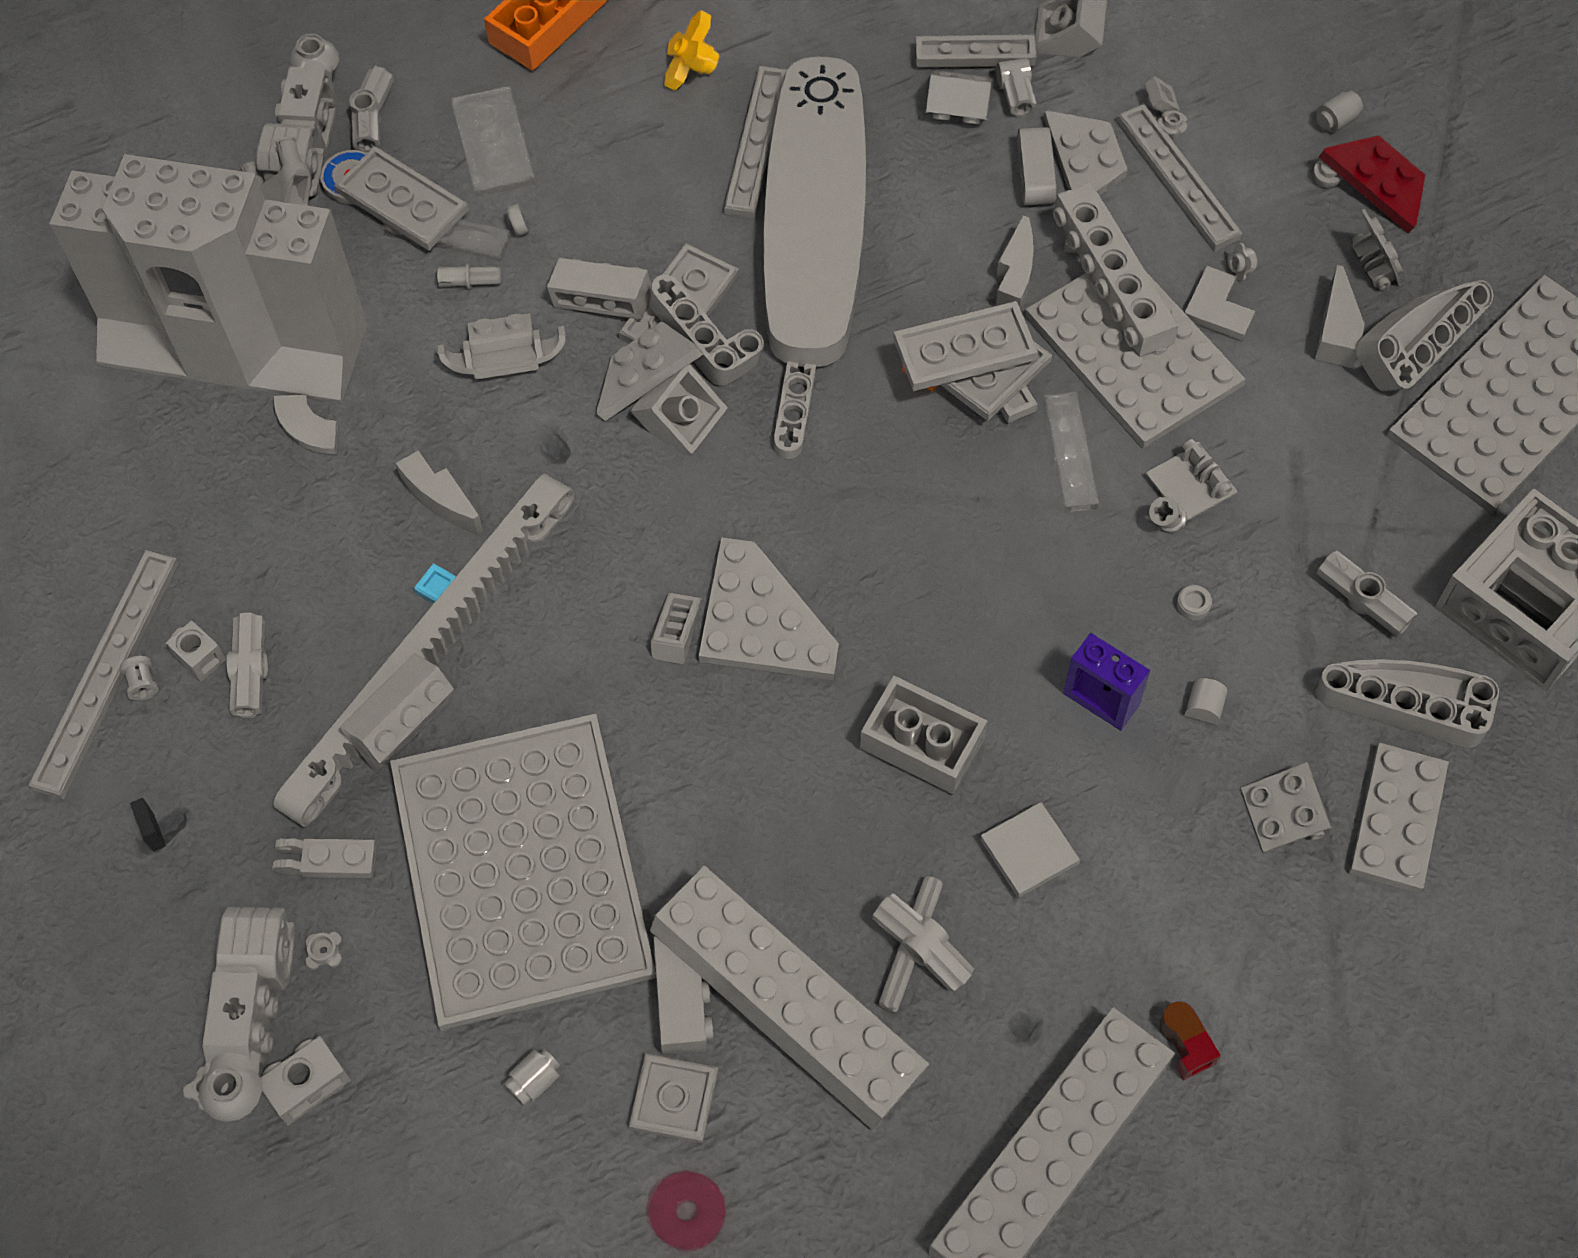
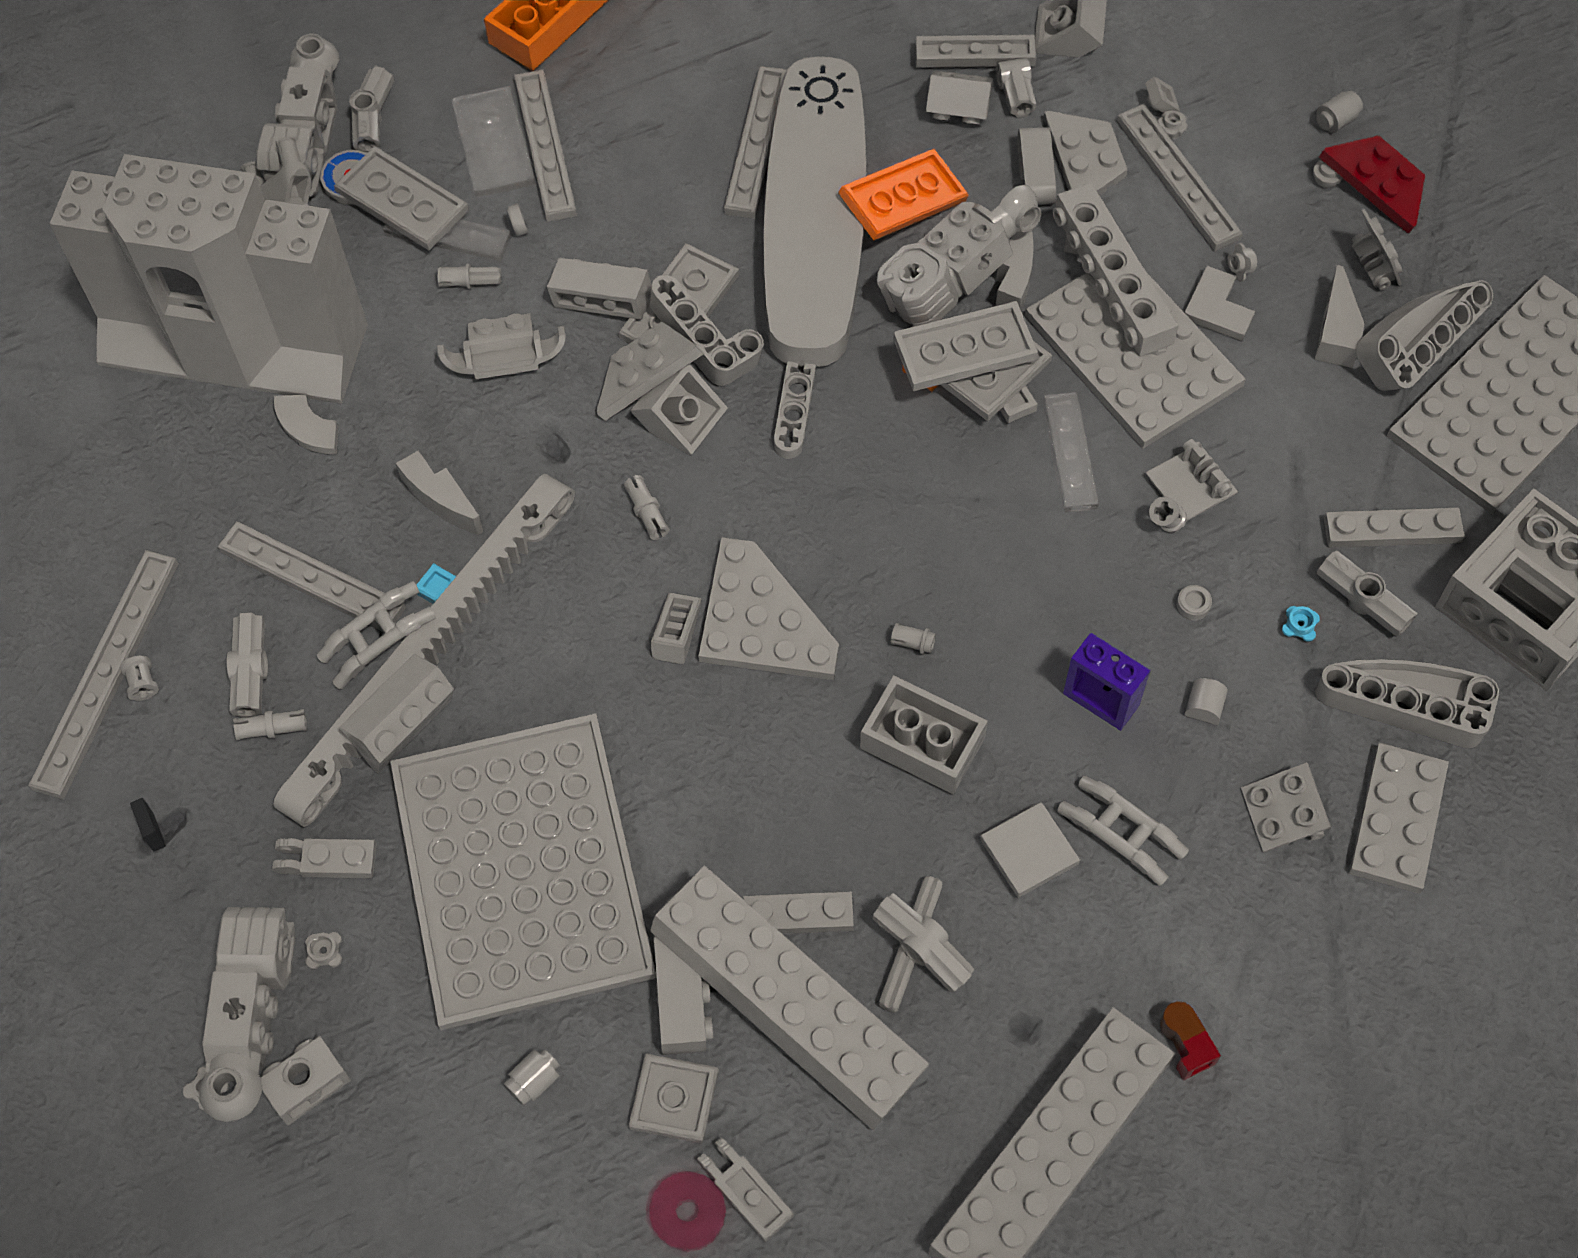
(204, 659): light grey brick -> none
(270, 724): none -> light grey pin
(302, 572): none -> light grey tile
(392, 631): none -> light grey piece
(545, 146): none -> light grey tile
(646, 507): none -> light grey pin
(690, 52): yellow plant -> none
(748, 1192): none -> light grey hinge
(806, 911): none -> light grey plate
(903, 194): none -> orange tile
(913, 638): none -> light grey pin
(955, 256): none -> light grey brick
(1129, 848): none -> light grey piece
(1304, 615): none -> medium azure plate
(1393, 527): none -> light grey plate

